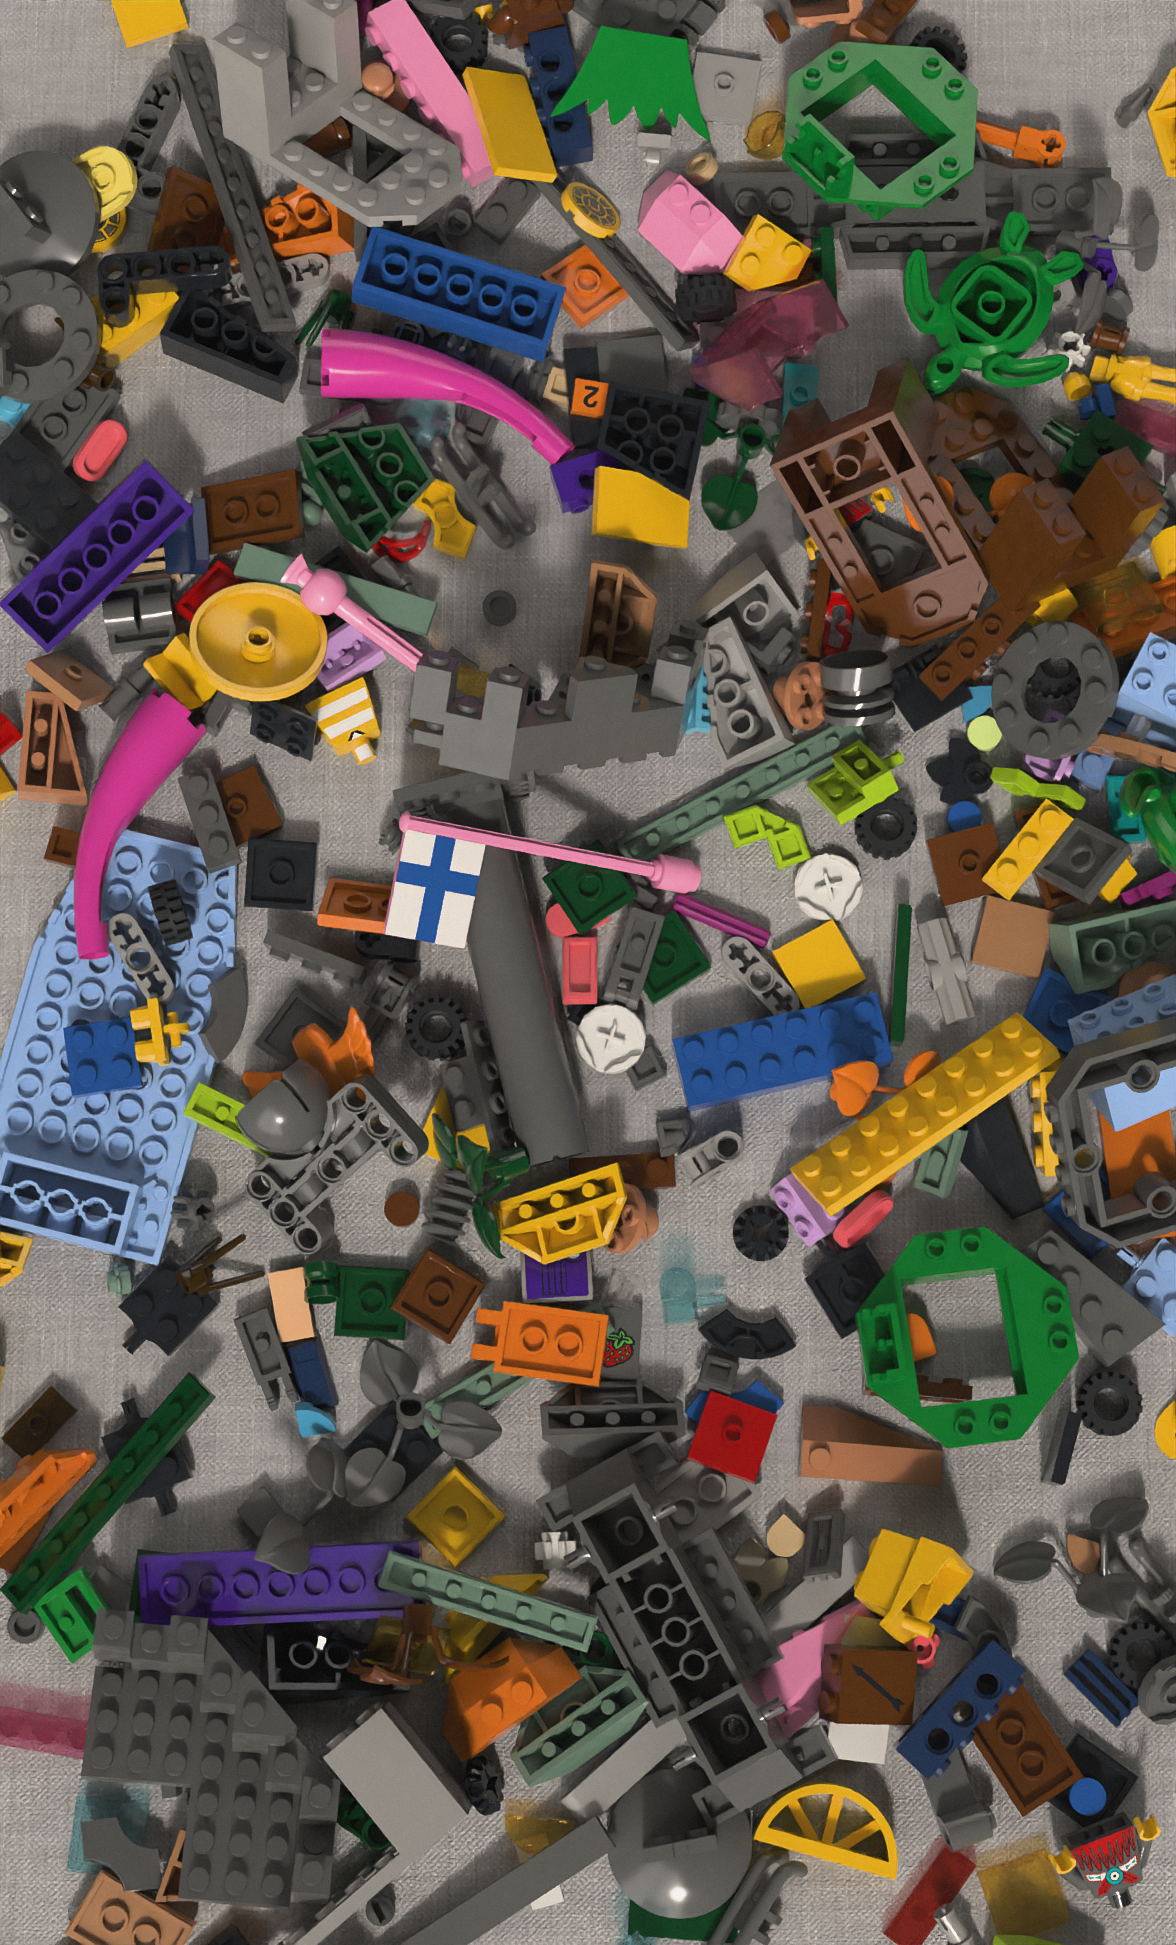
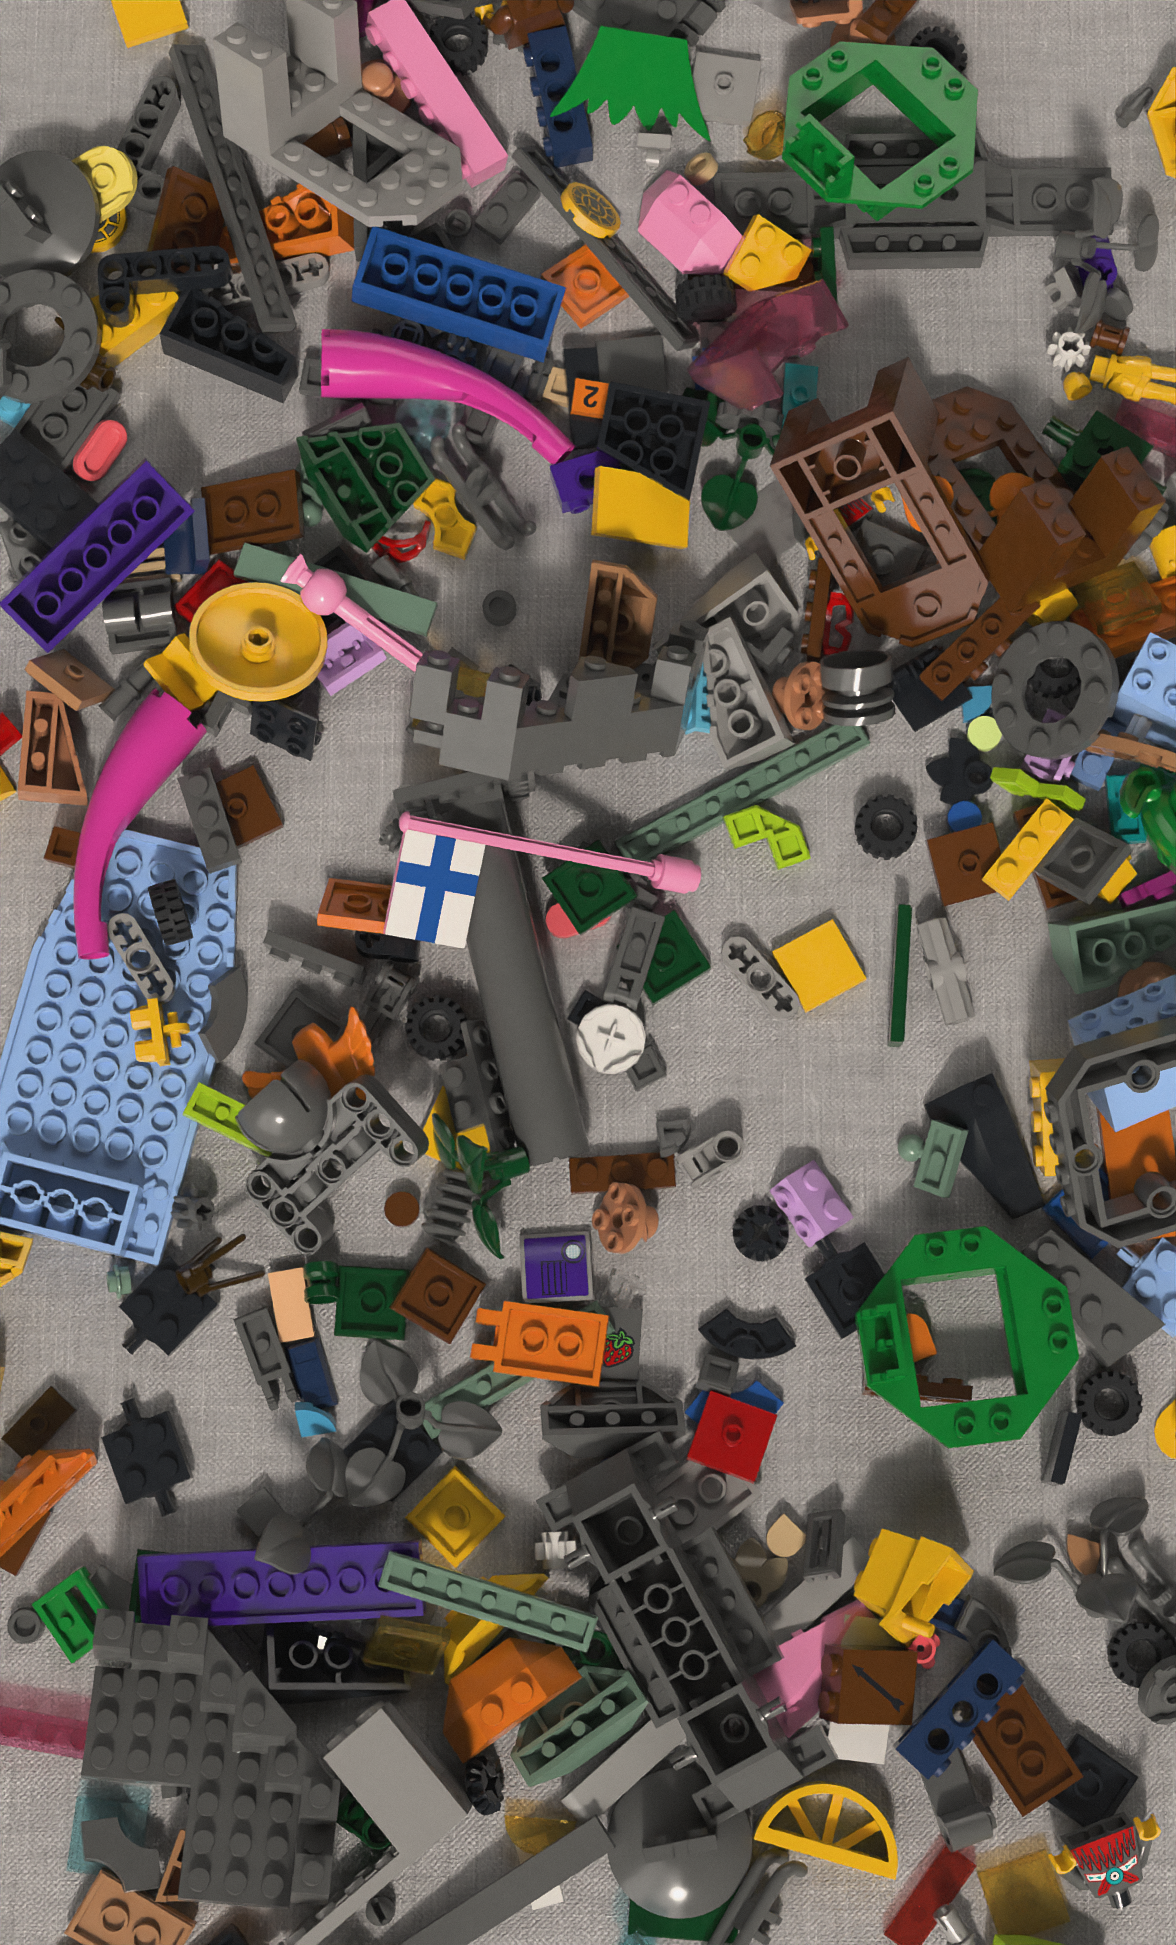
(102, 1057): blue plate -> none
(107, 1493): dark green tile -> none
(281, 874): black tile -> none
(331, 310): dark green plant -> none
(347, 720): yellow torso -> none
(415, 1629): reddish brown plant -> none
(509, 125): yellow tile -> none
(563, 1215): yellow wedge -> none
(579, 970): coral tile -> none
(684, 1307): clear light blue piece -> none
(721, 920): magenta axle -> none
(776, 26): reddish brown tile -> none
(779, 1051): blue brick -> none
(828, 887): white tile -> none
(855, 782): lime plate -> none
(856, 1449): nougat wedge -> none
(857, 1079): orange plant -> none
(863, 1219): coral tile -> none
(924, 1113): yellow plate -> none
(990, 310): green animal -> none
(1012, 937): medium nougat tile -> none
(1027, 144): orange connector -> none
(1055, 1004): blue plate -> none
(1087, 1796): blue tile -> none
(1100, 400): blue tile -> none
(1124, 1710): dark blue tile -> none

